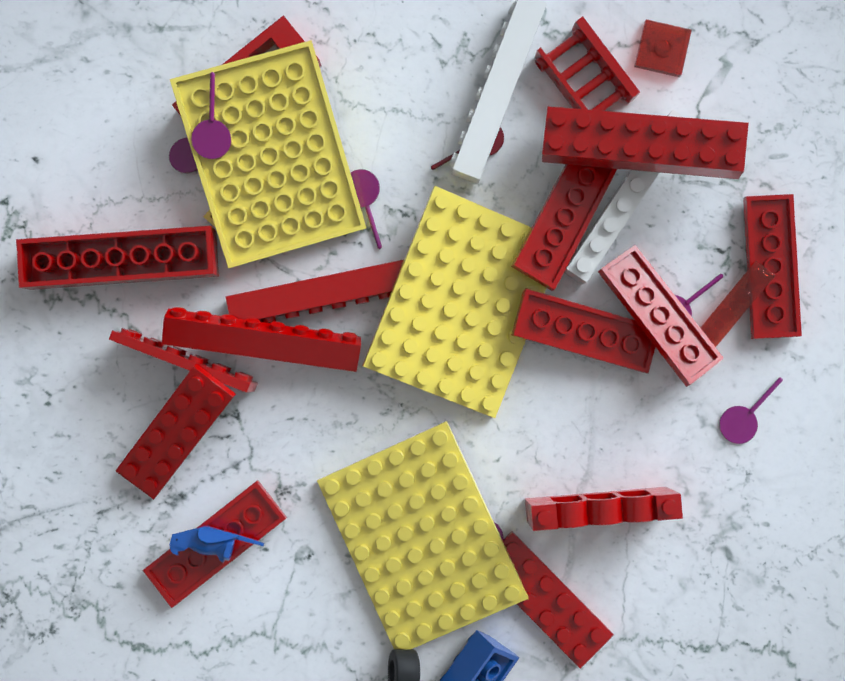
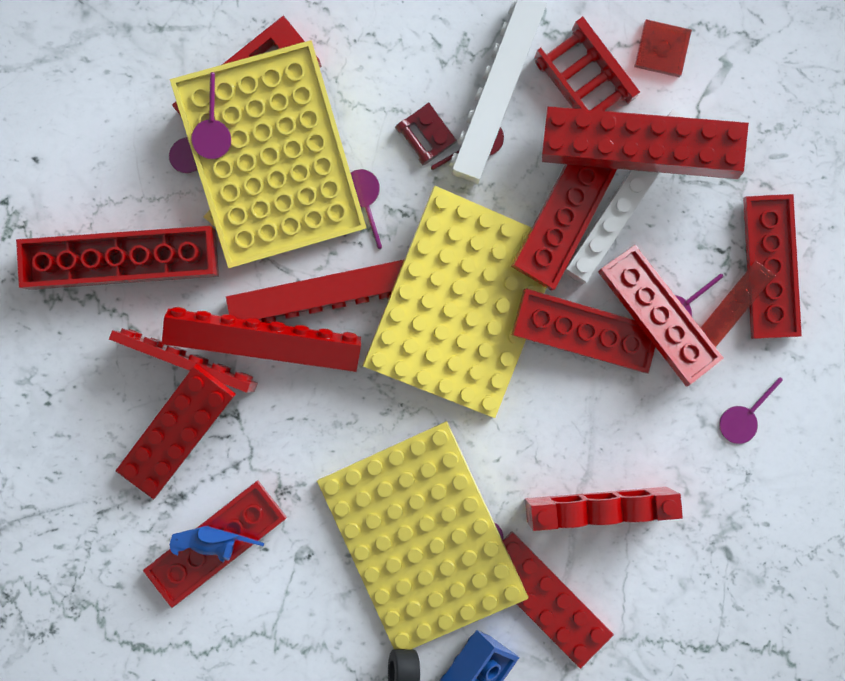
(431, 128): none -> dark red plate

